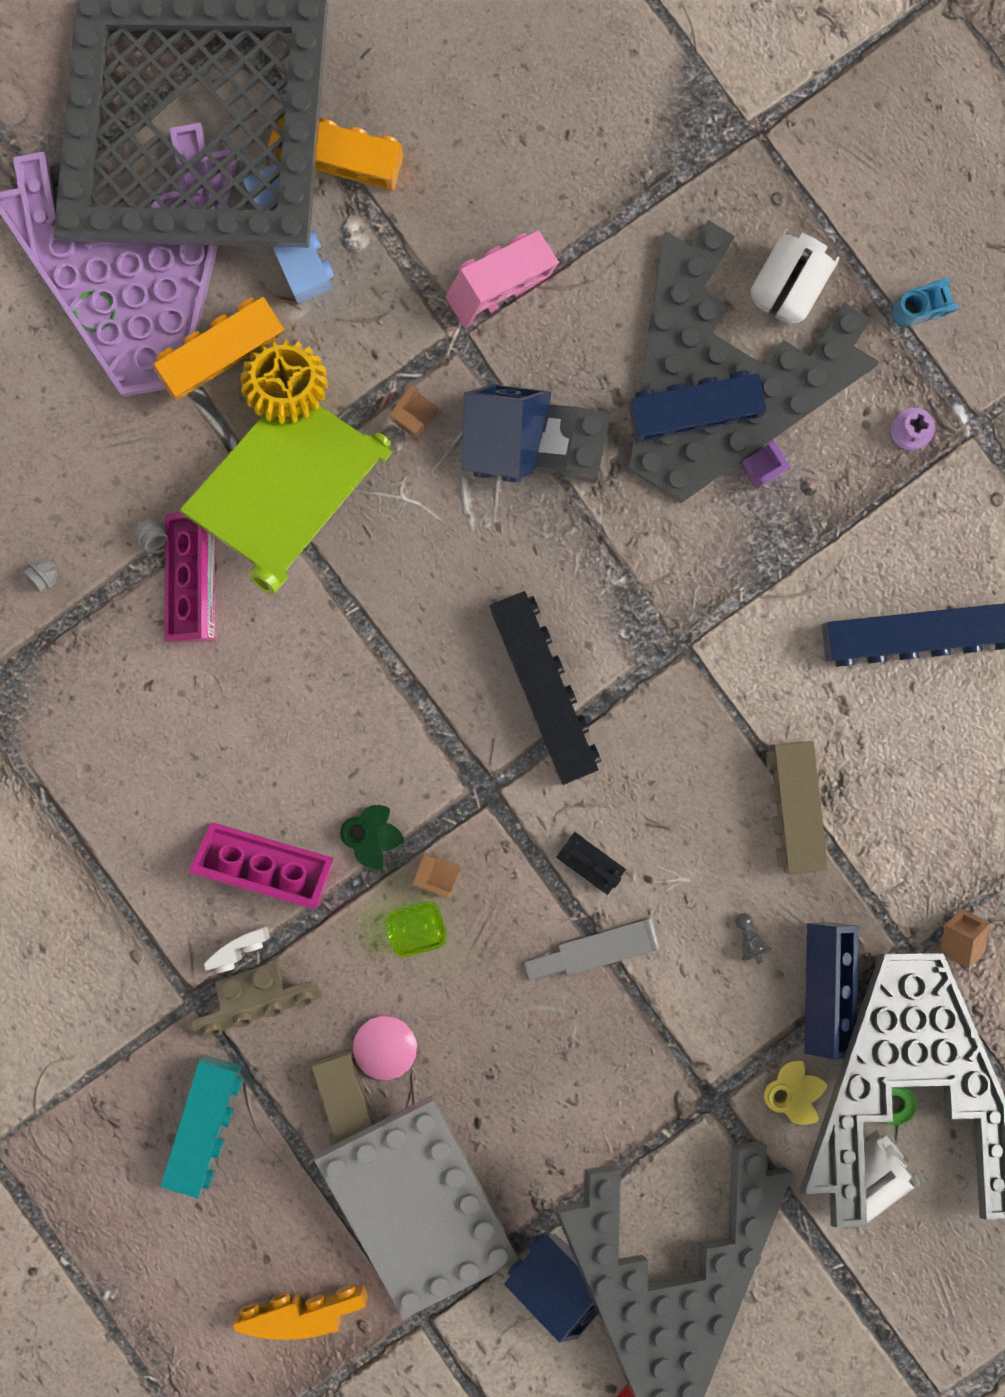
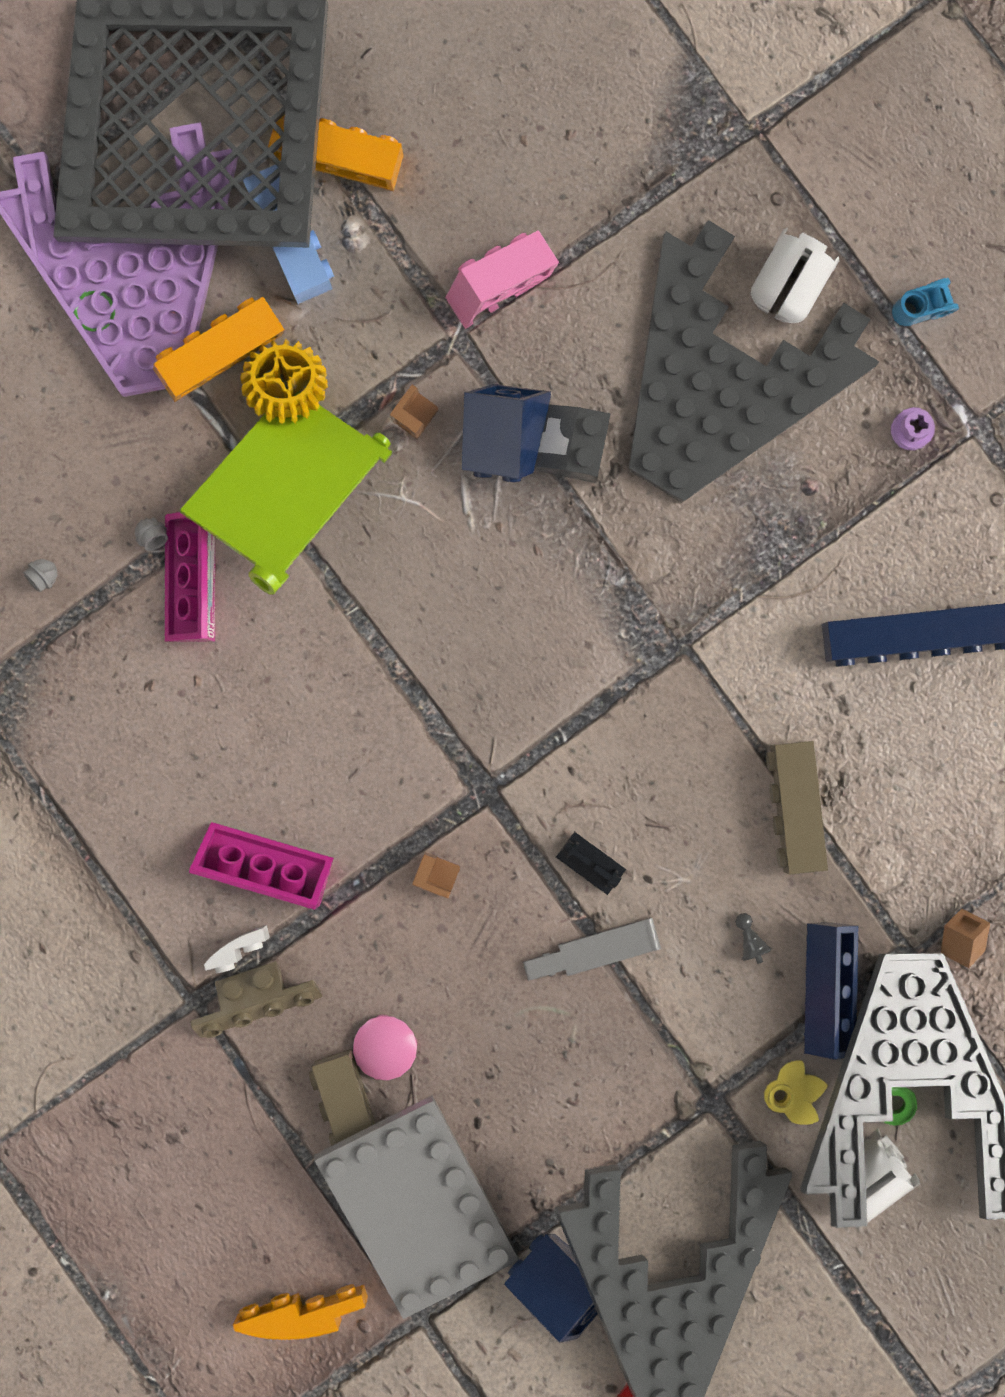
(201, 1127): teal brick -> none
(376, 836): dark green plate -> none
(416, 929): clear neon green piece -> none
(544, 688): black brick -> none
(697, 407): dark blue brick -> none
(765, 465): medium lavender panel -> none

